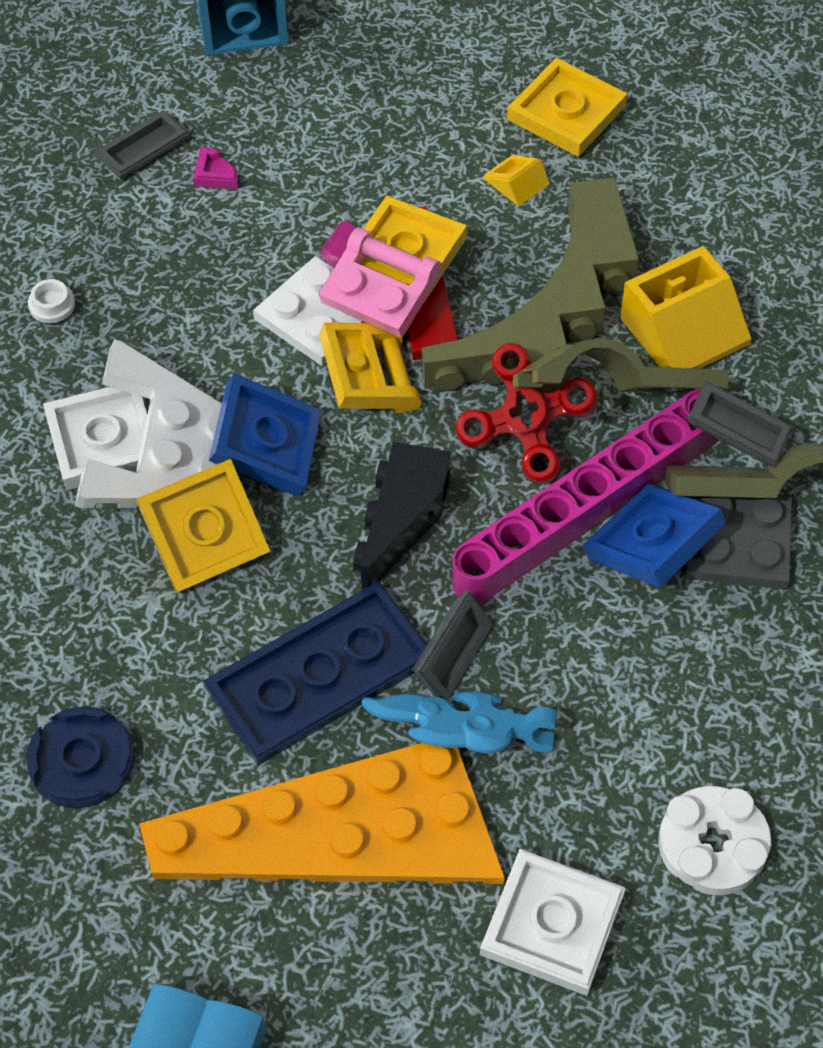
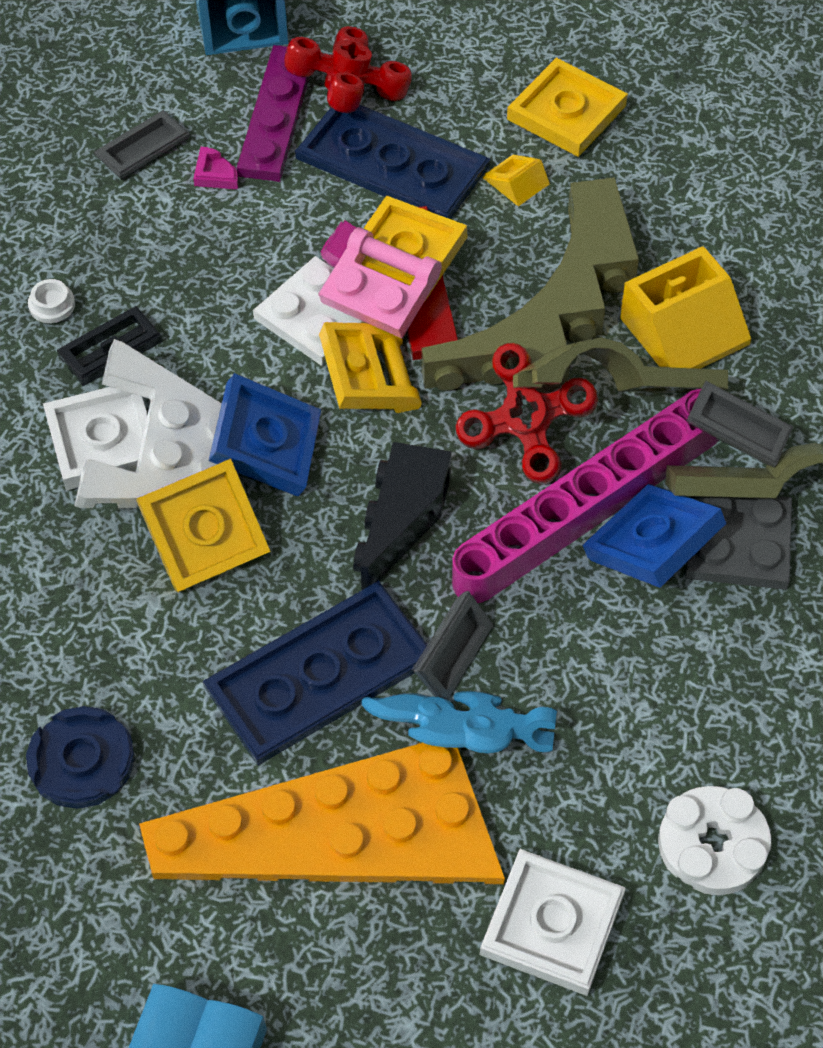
(93, 365): none -> black tile
(272, 121): none -> magenta plate
(347, 69): none -> red gear
(393, 159): none -> dark blue tile

